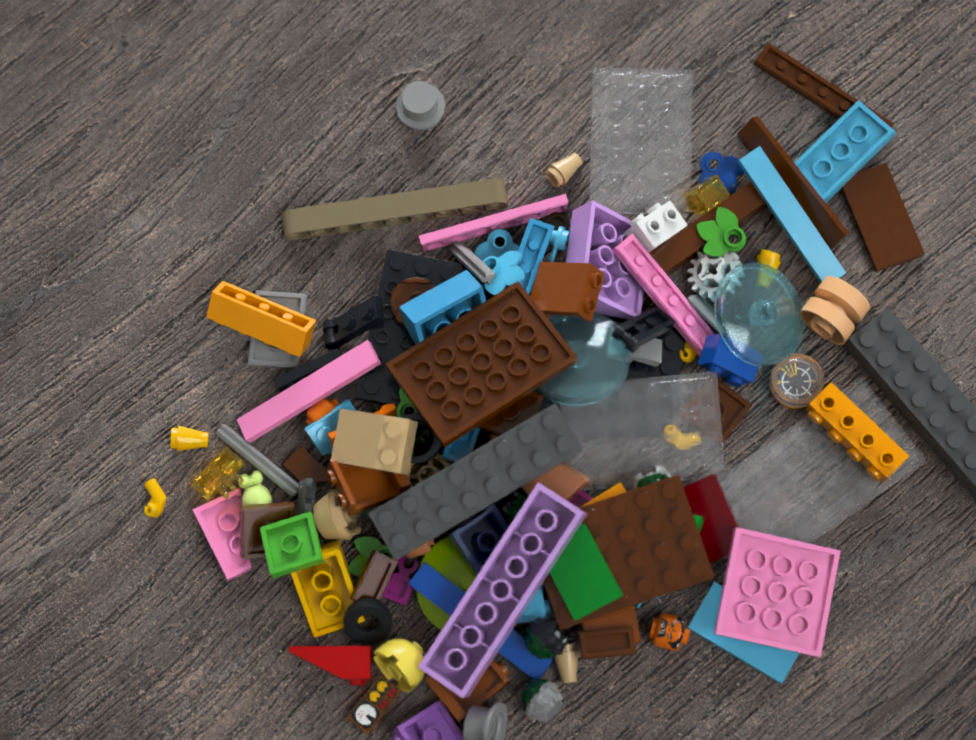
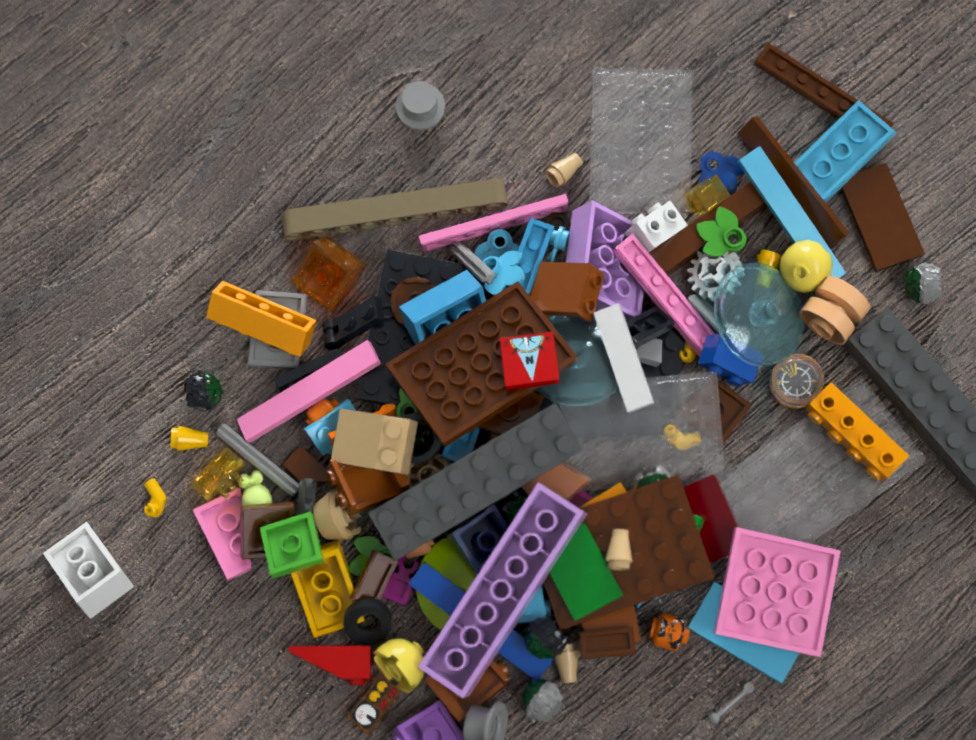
(88, 570): none -> white slope
(202, 391): none -> black piece
(328, 272): none -> clear orange slope
(529, 360): none -> red tile
(619, 551): none -> tan cone
(623, 358): none -> white tile
(748, 688): none -> light grey hinge
(805, 266): none -> light yellow cylinder
(923, 283): none -> light grey piece

